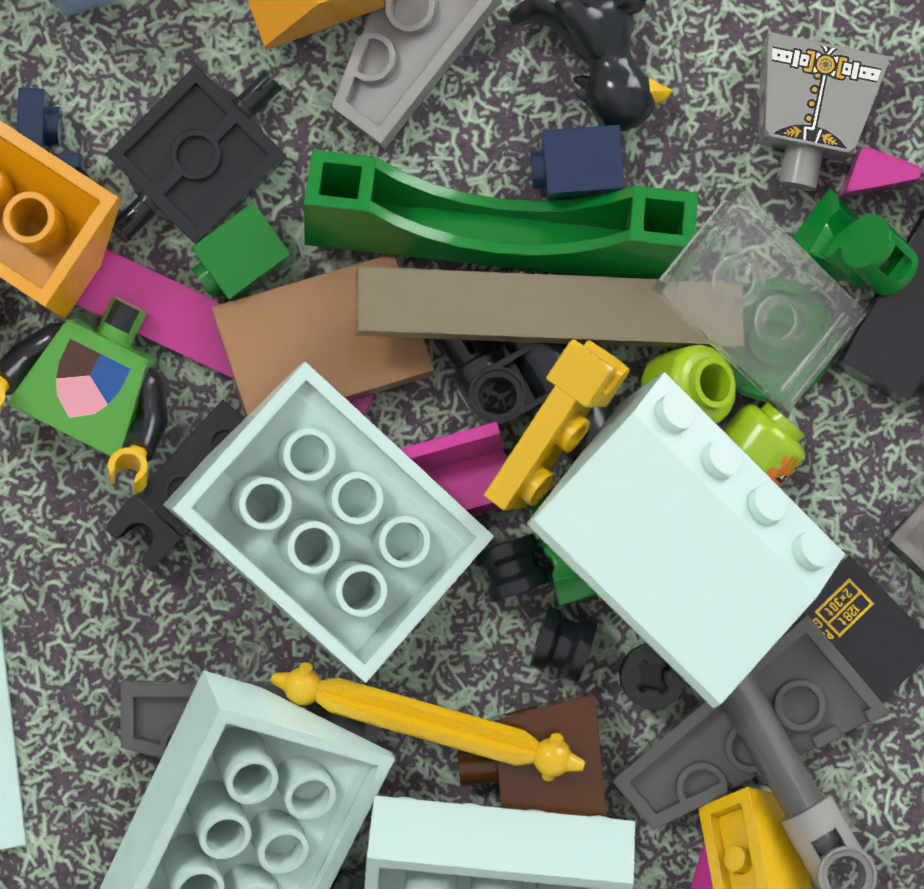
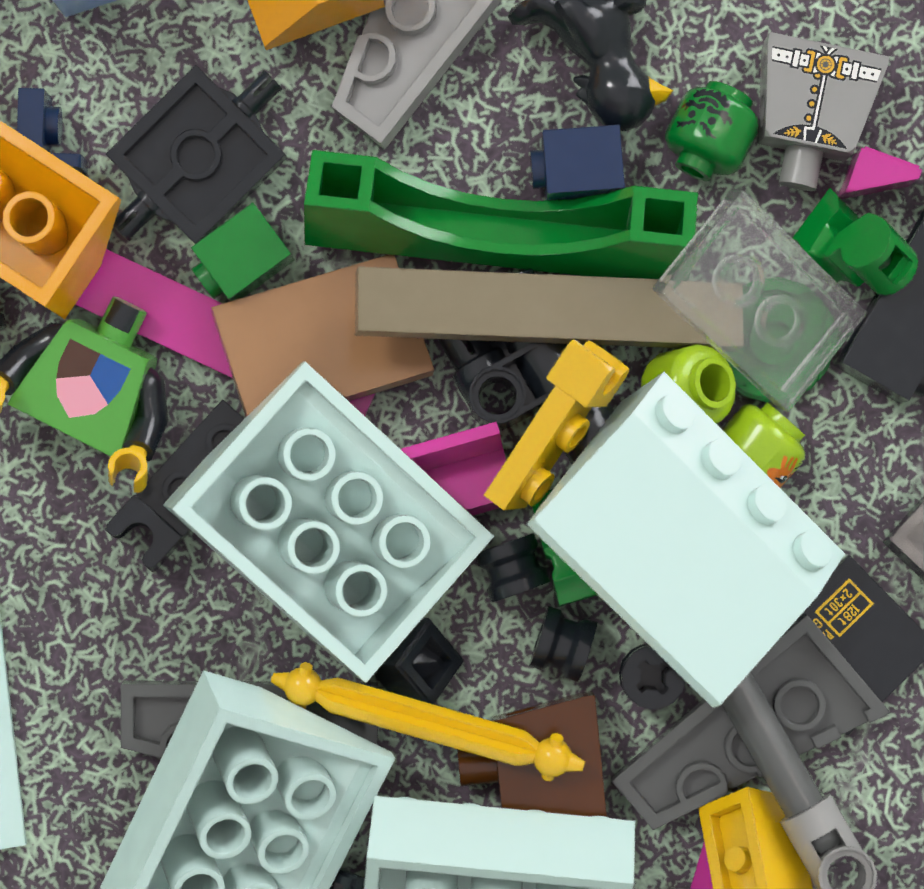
(420, 664): none -> black slope
(712, 130): none -> green head

